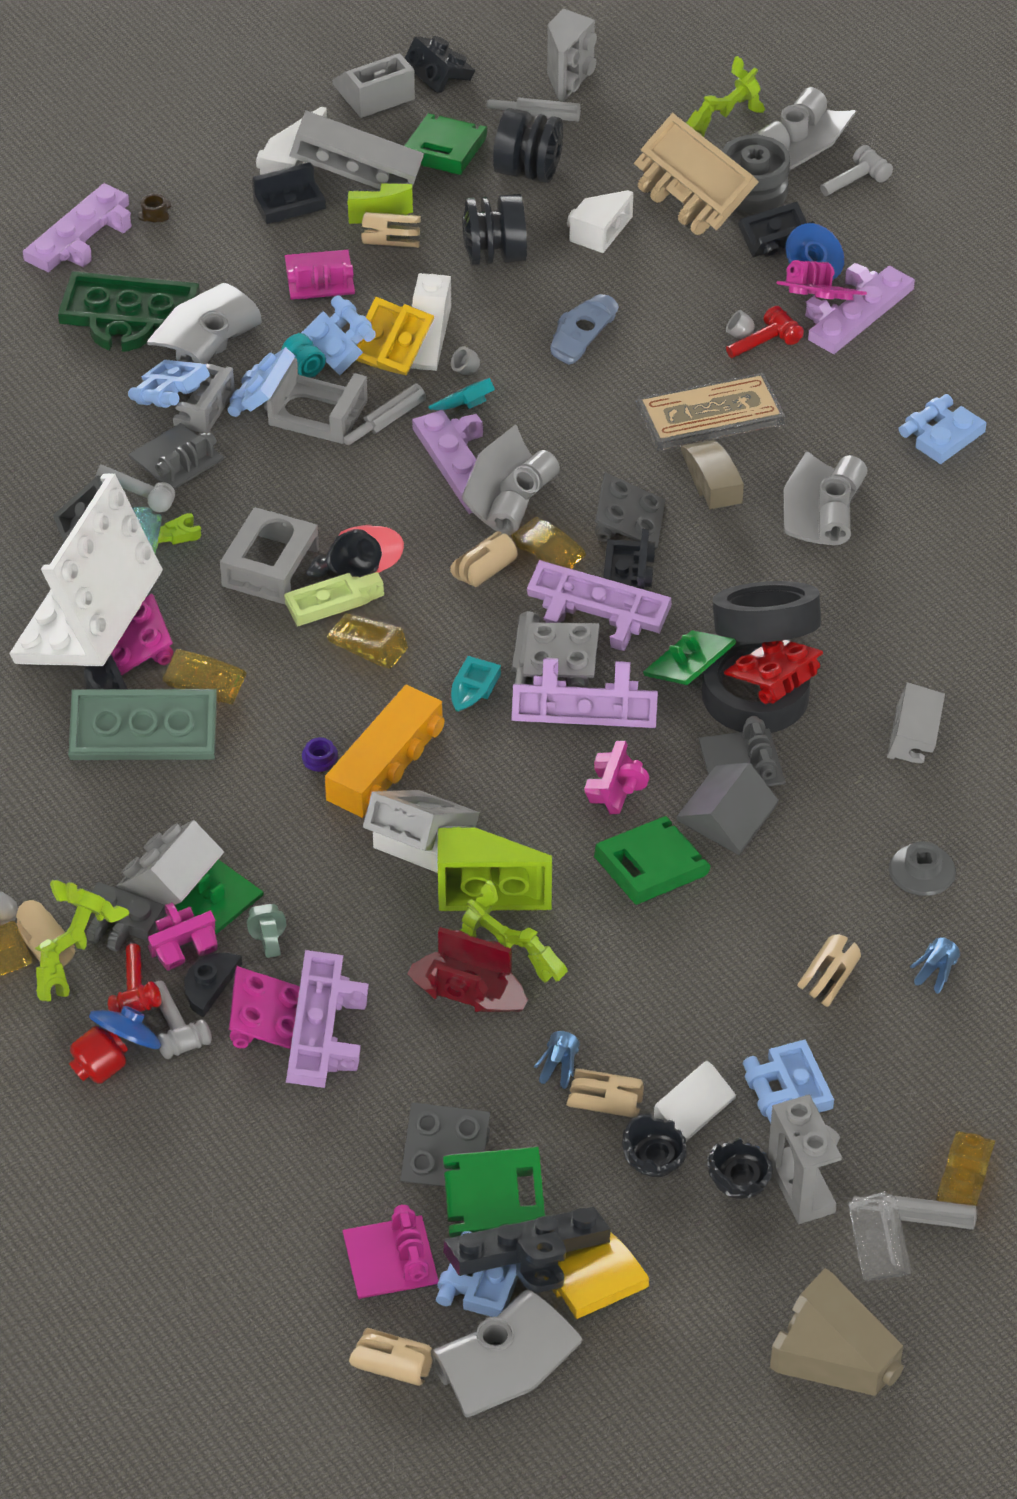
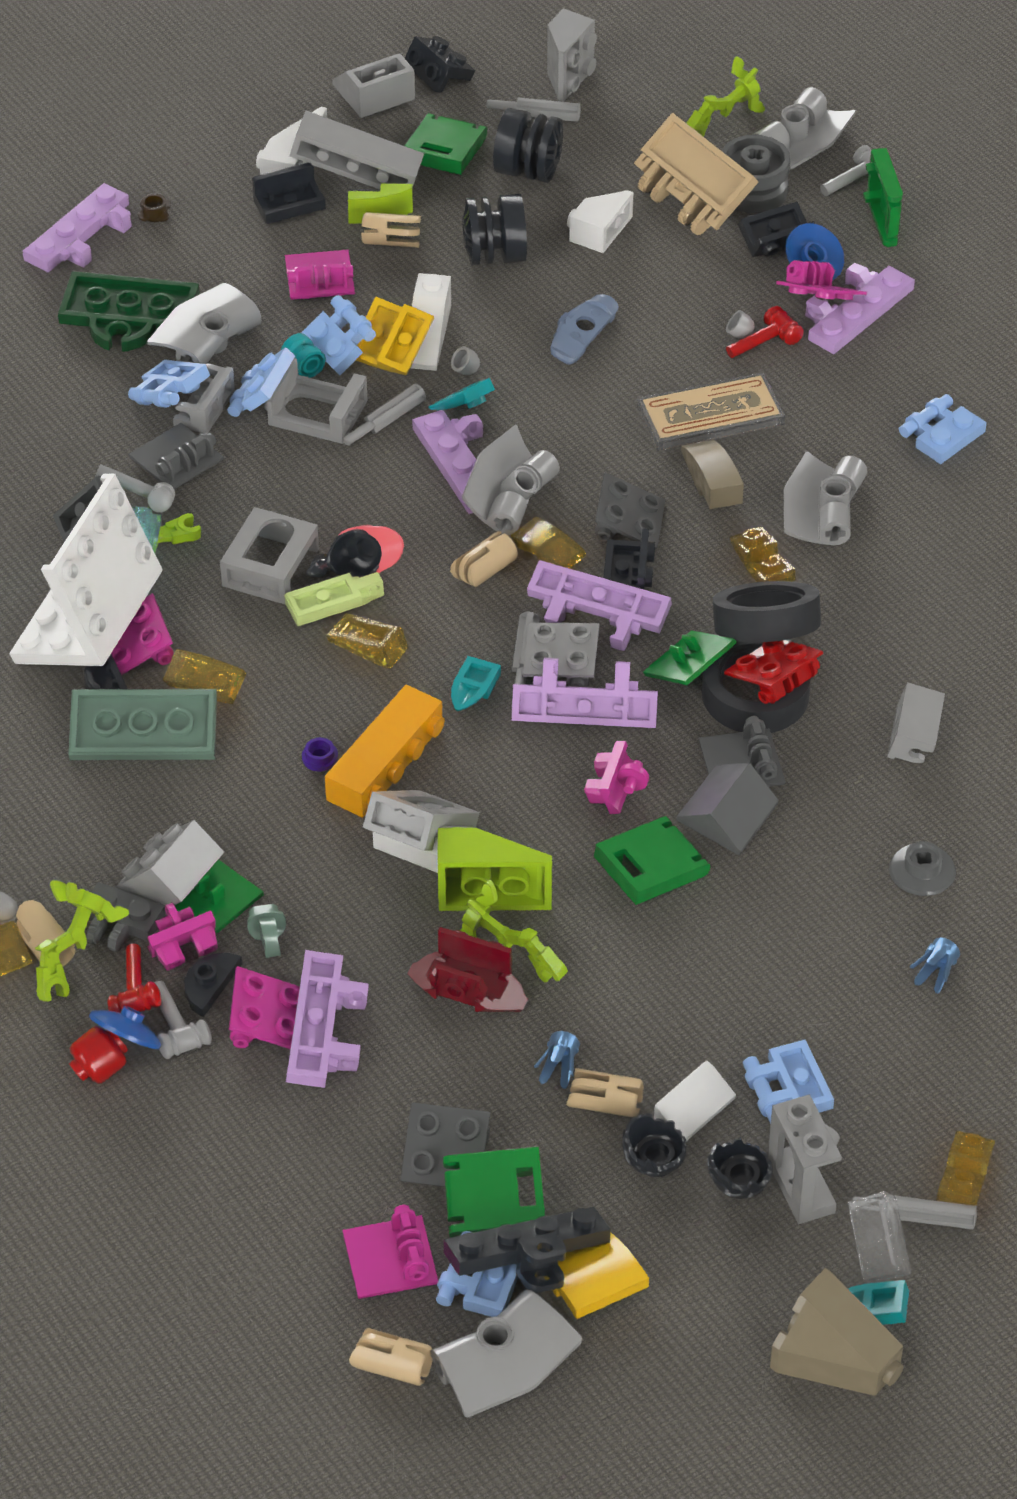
(761, 556): none -> clear yellow slope
(832, 965): tan arm -> none
(884, 196): none -> green container
(884, 1300): none -> teal plate

